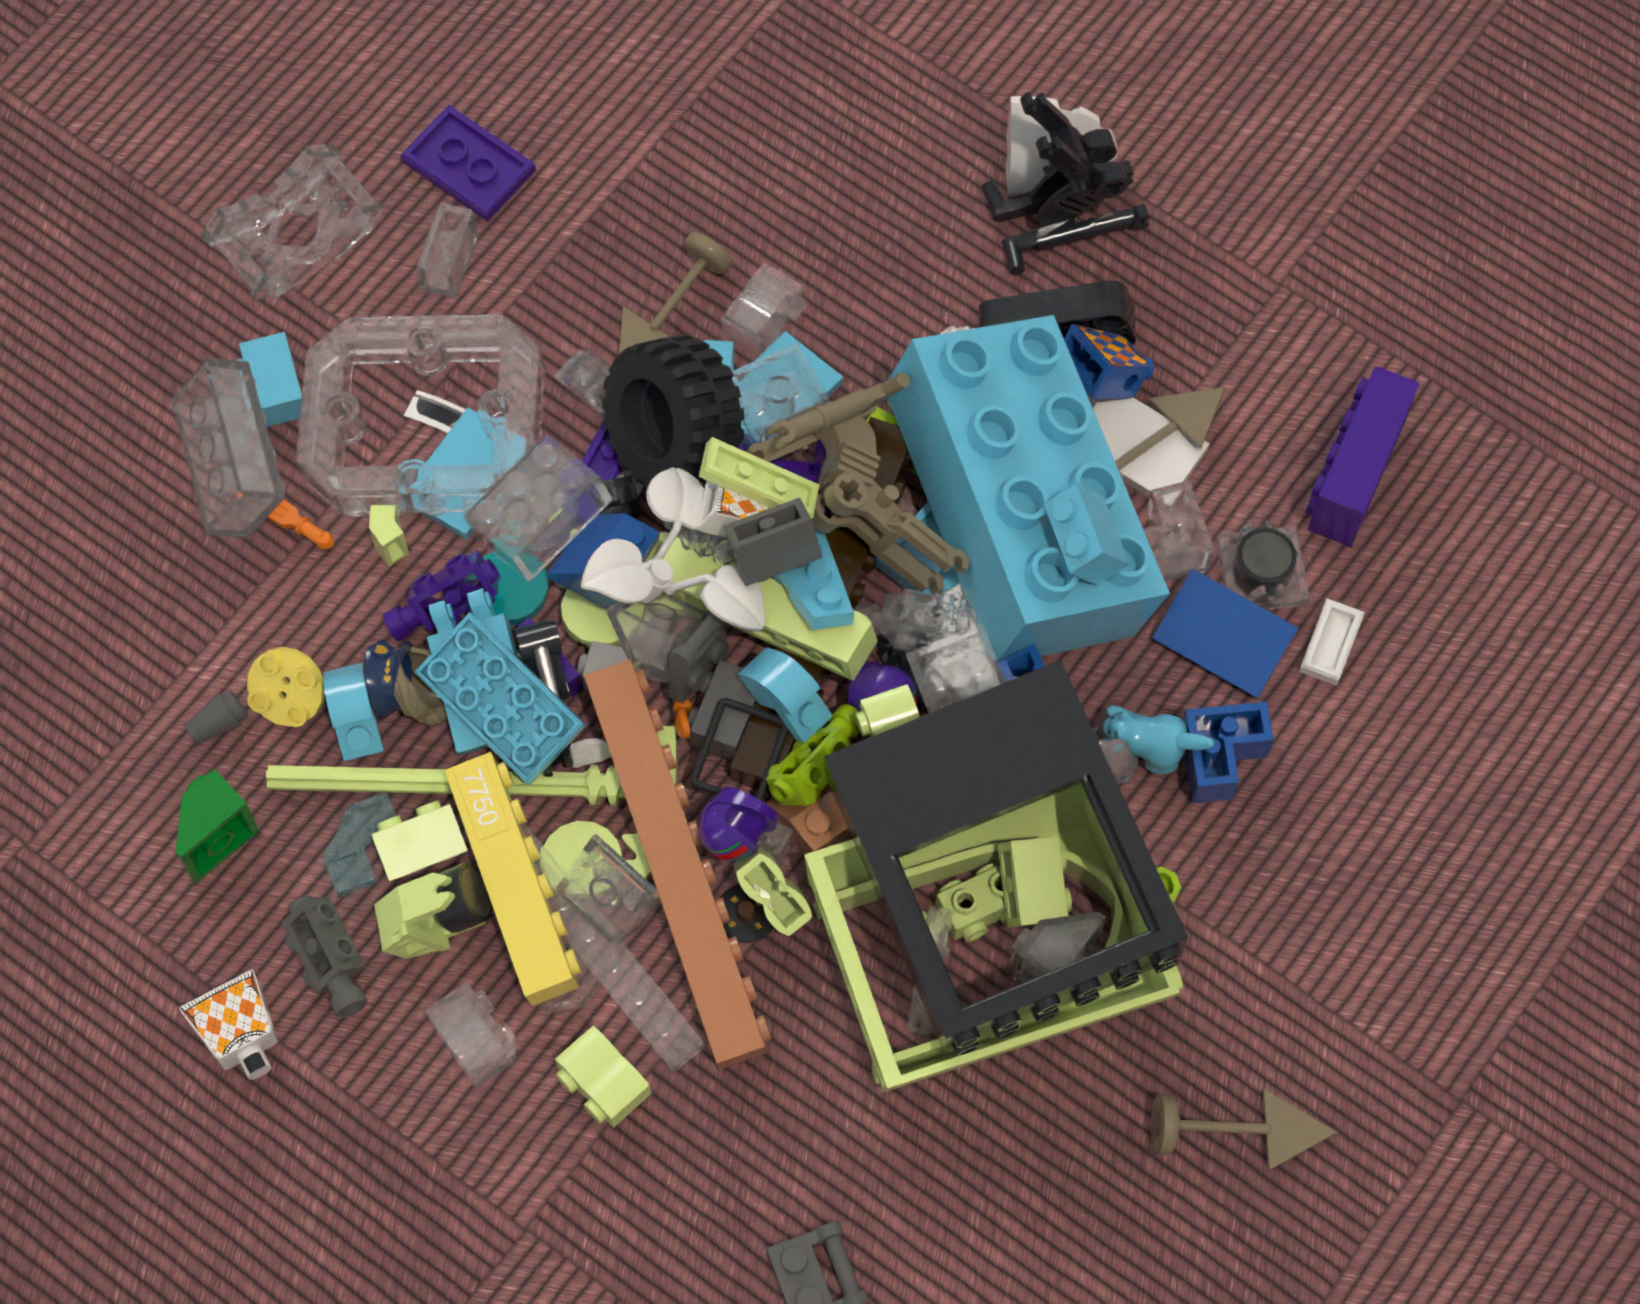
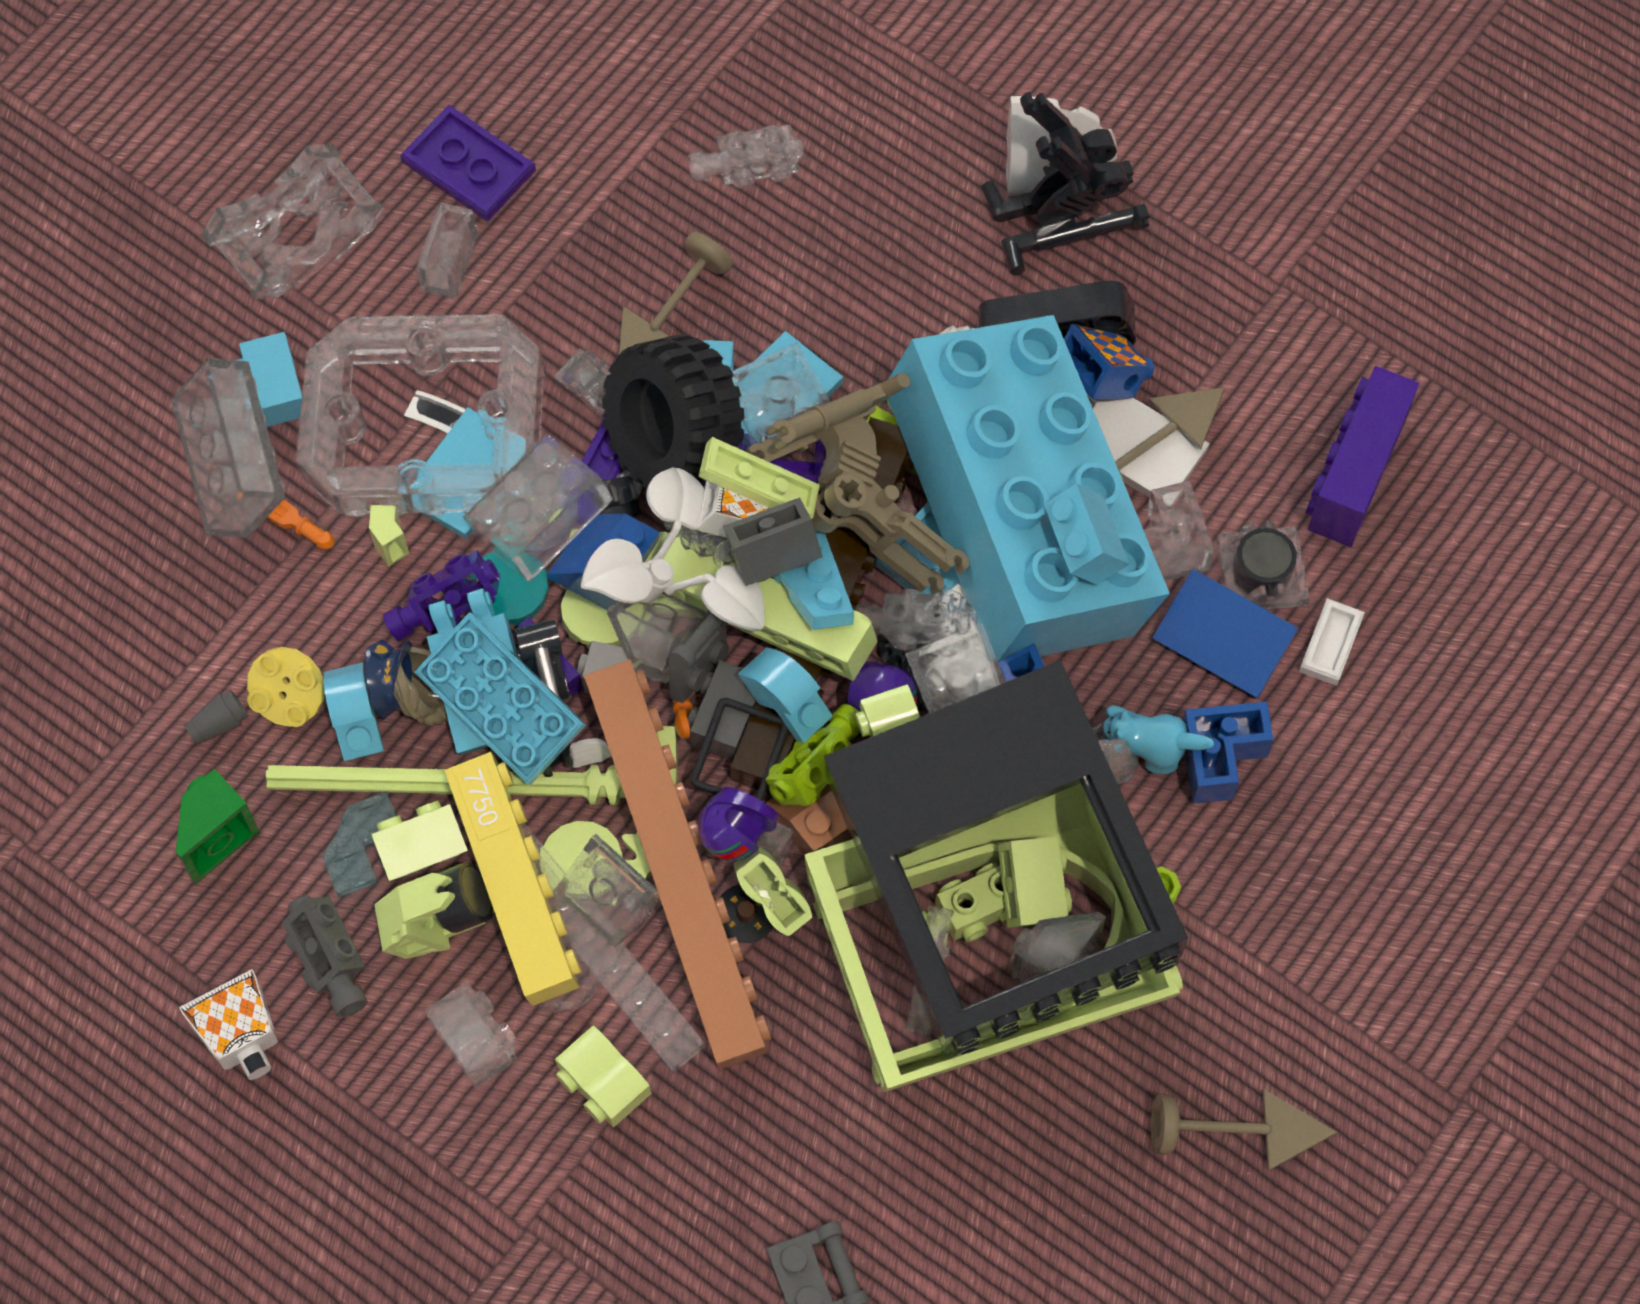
(750, 156): none -> clear brick
(763, 309): clear brick -> none

